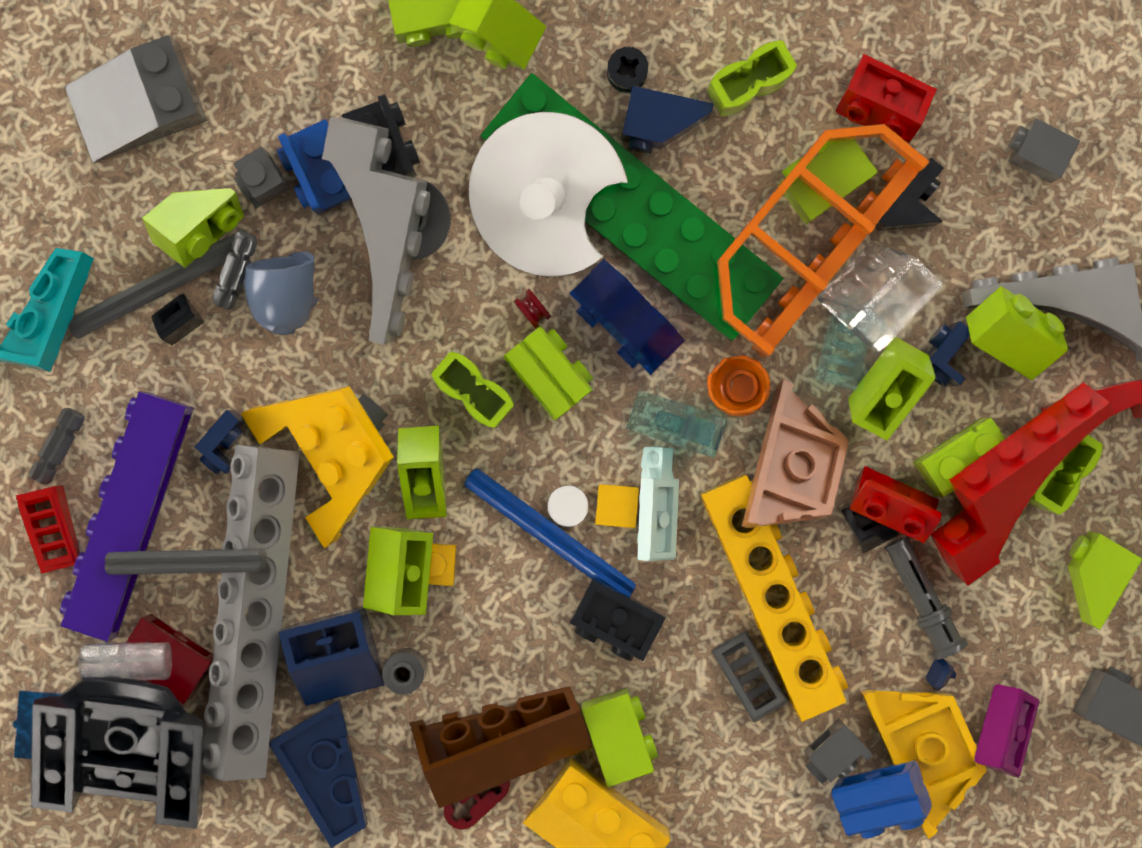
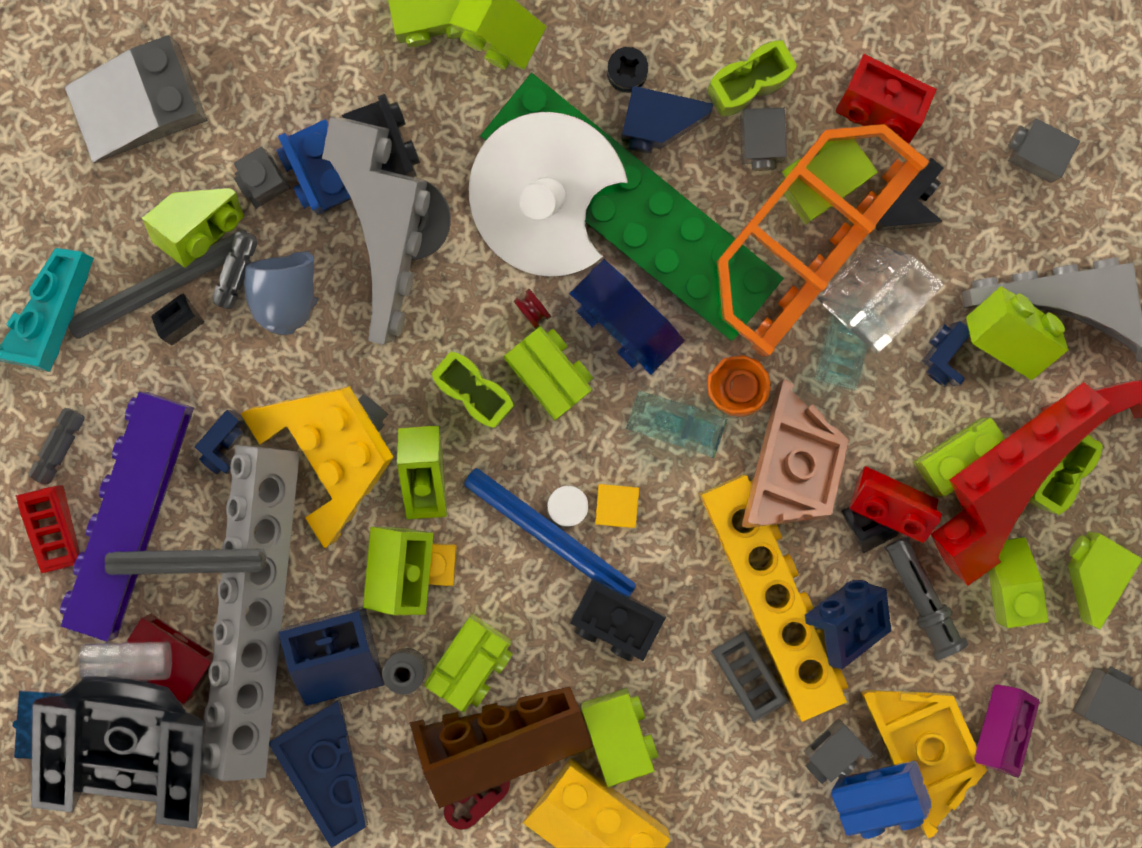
(468, 664): none -> lime brick
(657, 506): light aqua hinge -> none
(763, 137): none -> dark grey brick
(852, 620): none -> dark blue bracket
(891, 388): lime brick -> none
(940, 673): dark blue rock -> none
(1017, 587): none -> lime slope

